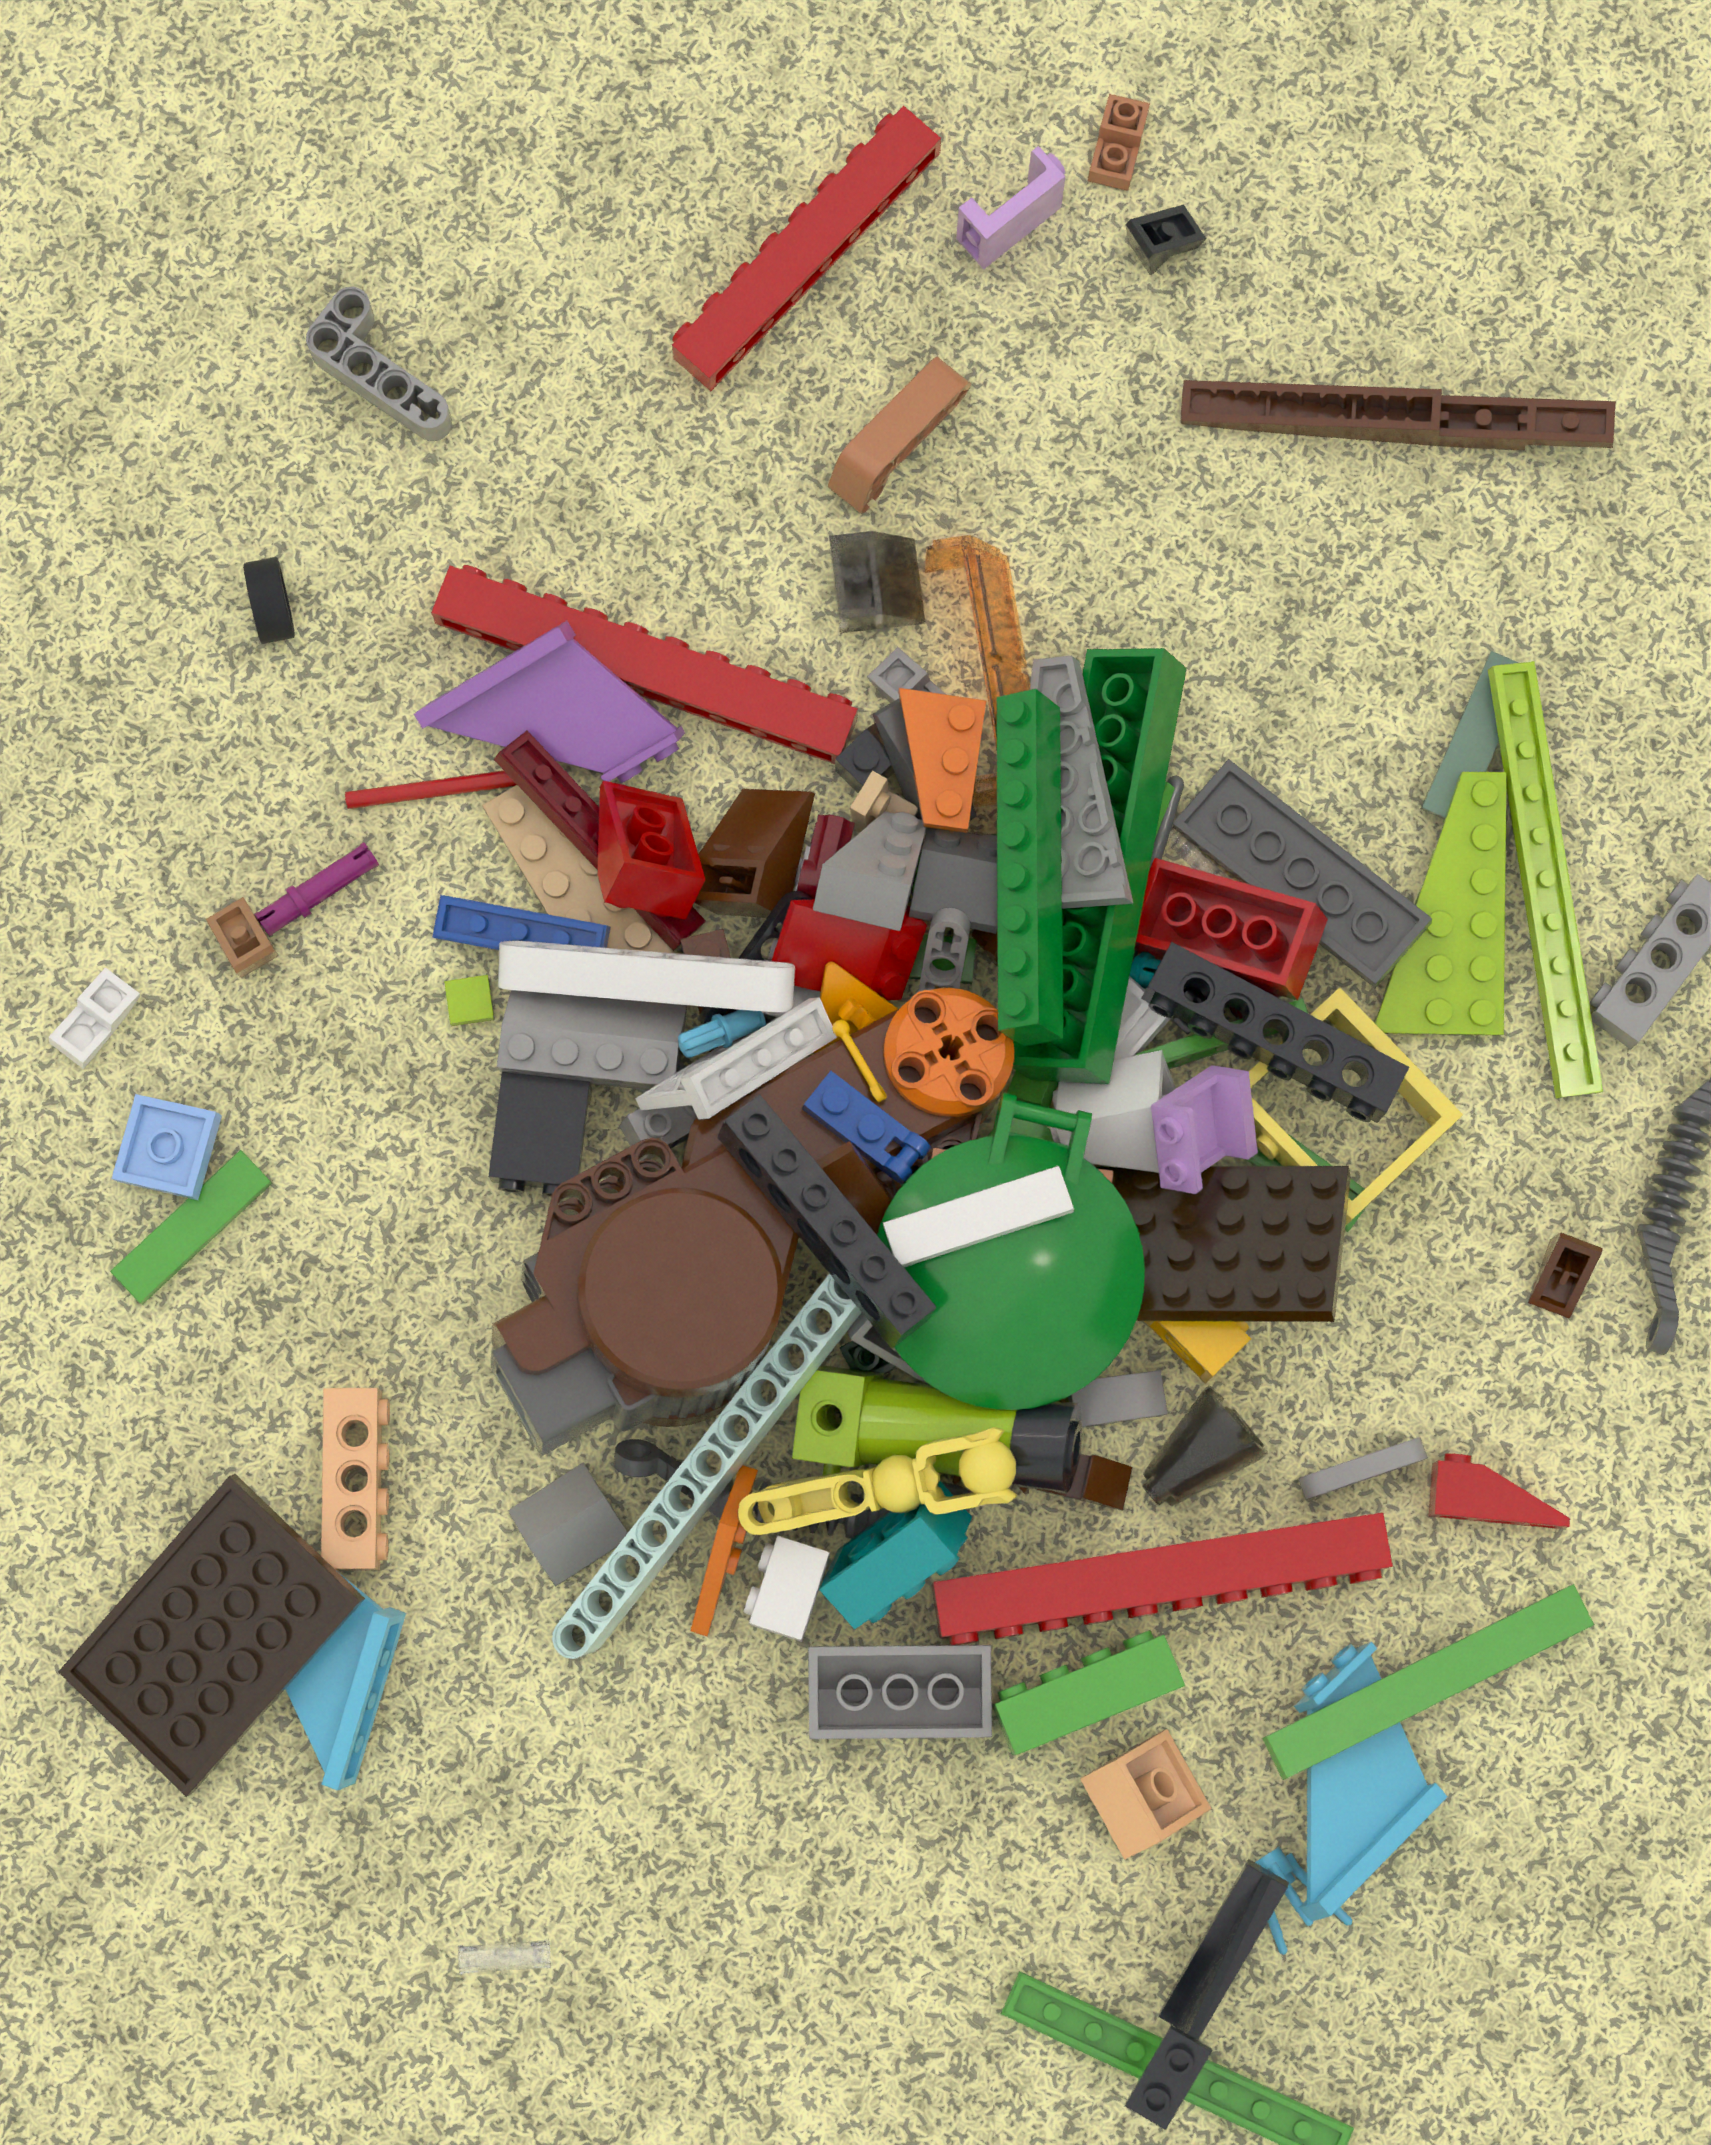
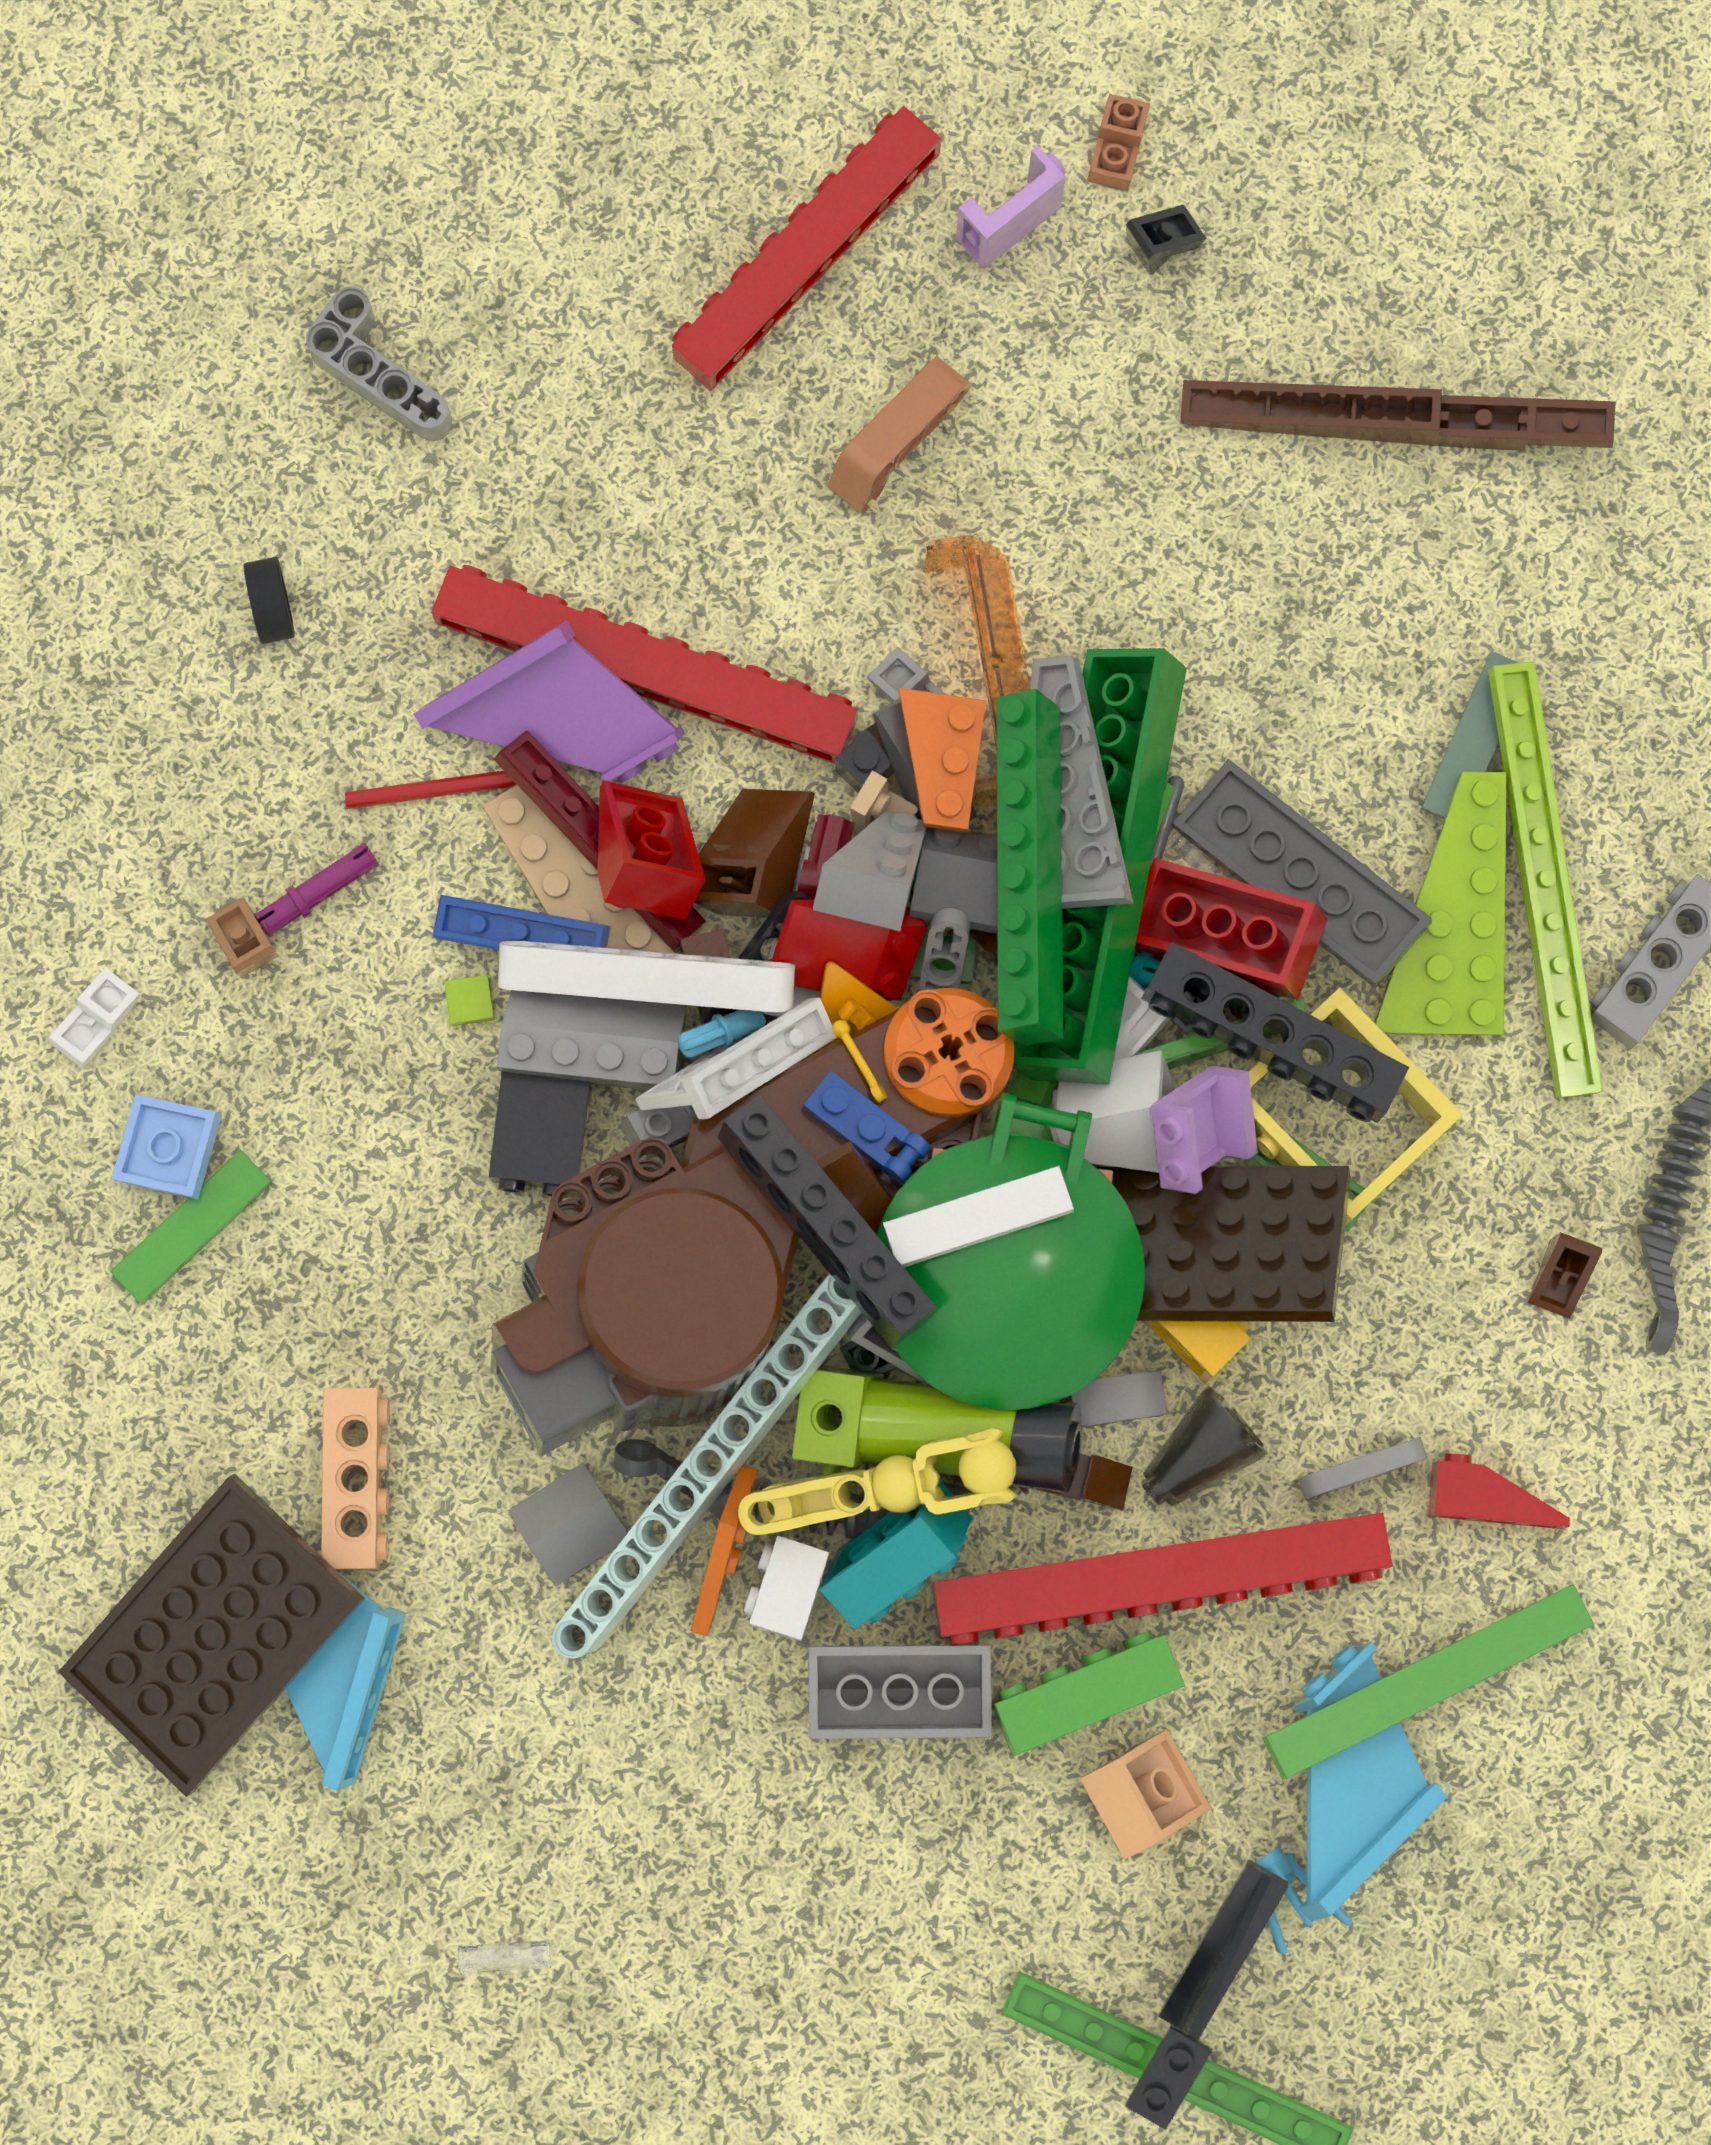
(875, 581): clear smoke slope -> none

